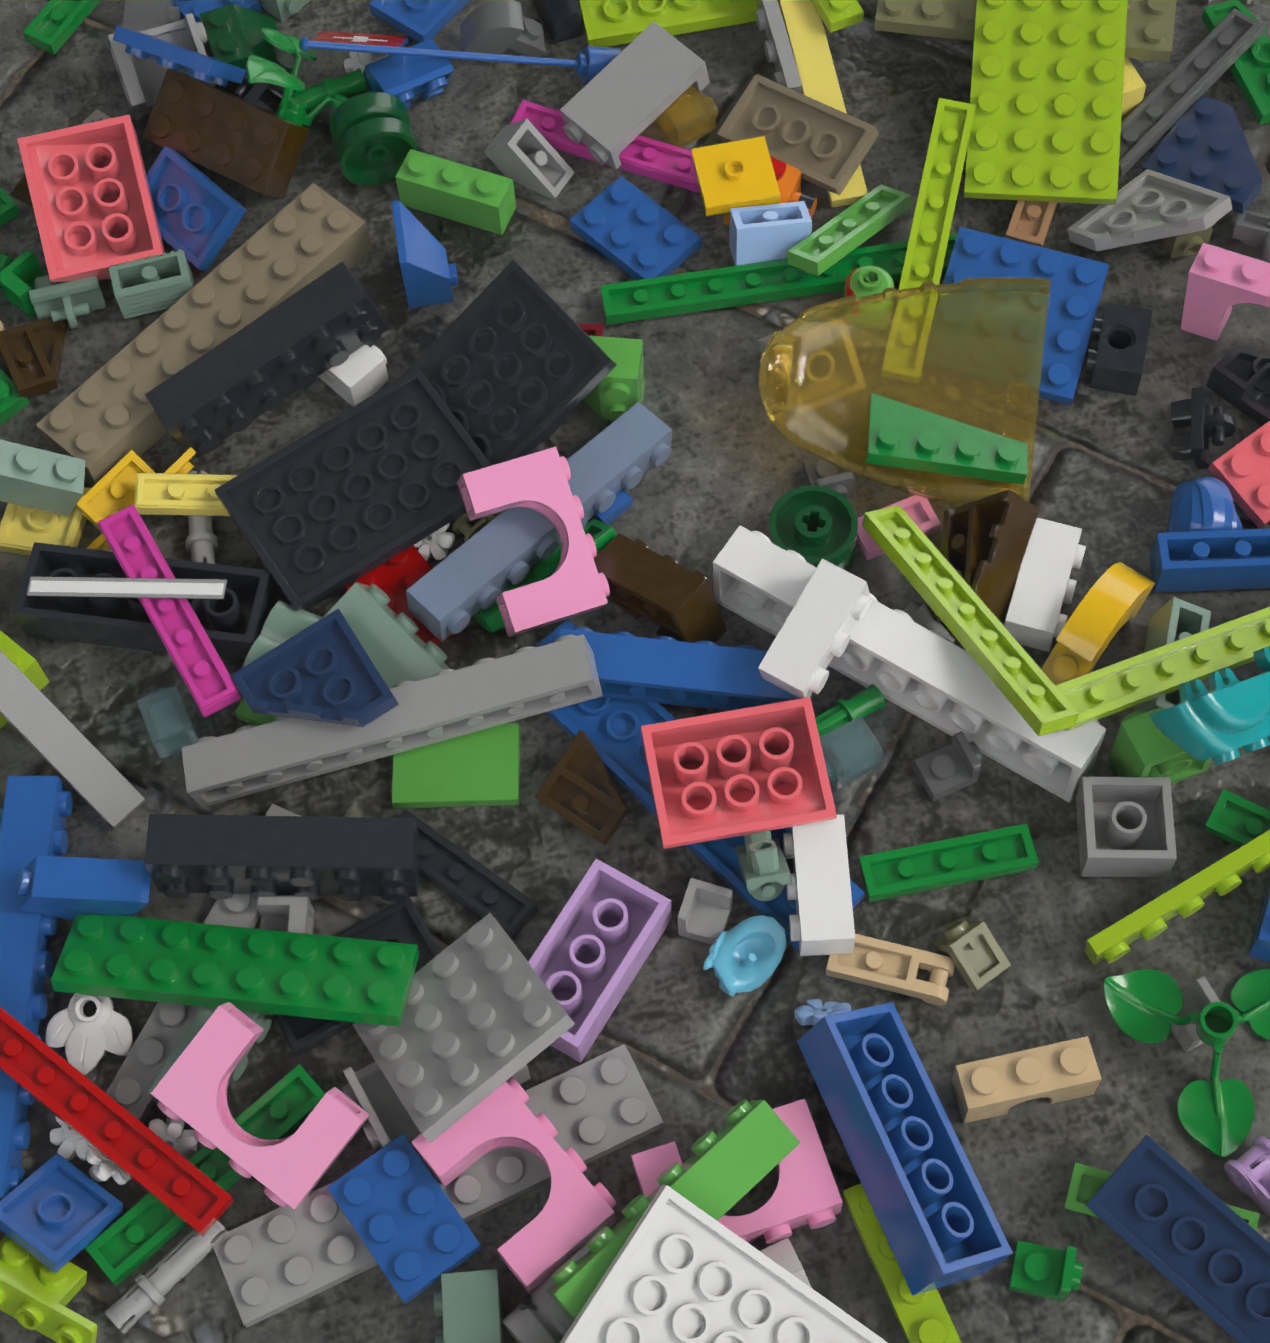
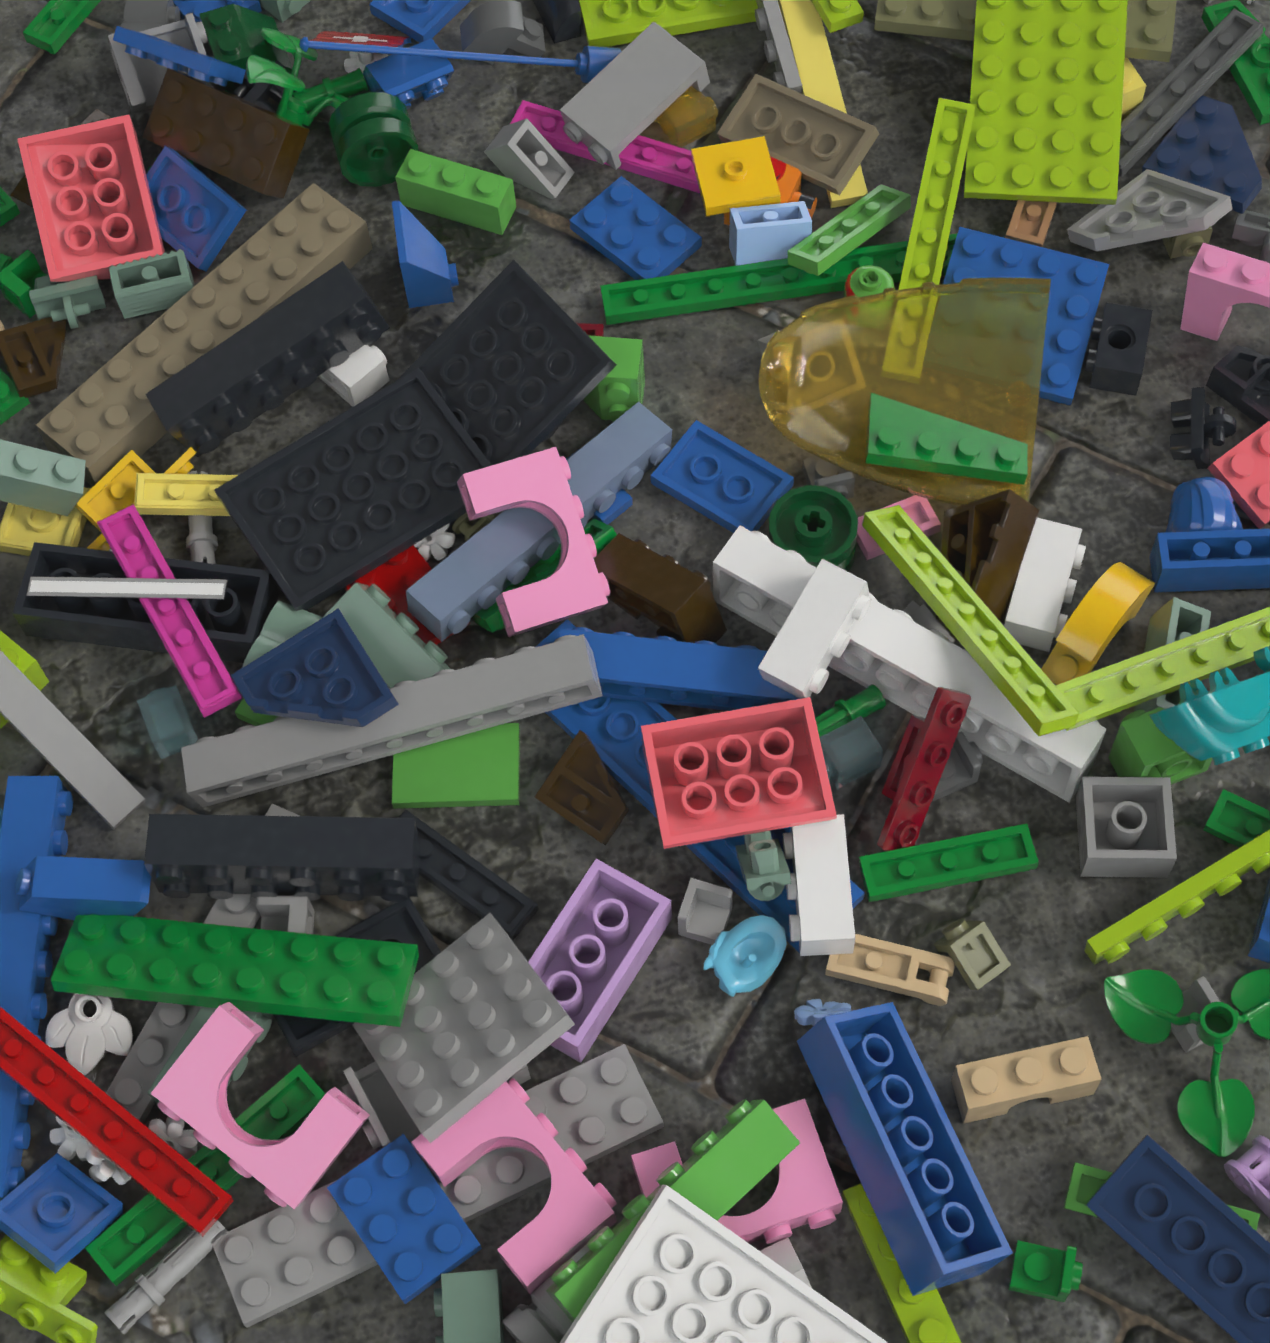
(721, 479): none -> blue plate
(920, 766): none -> dark red bracket

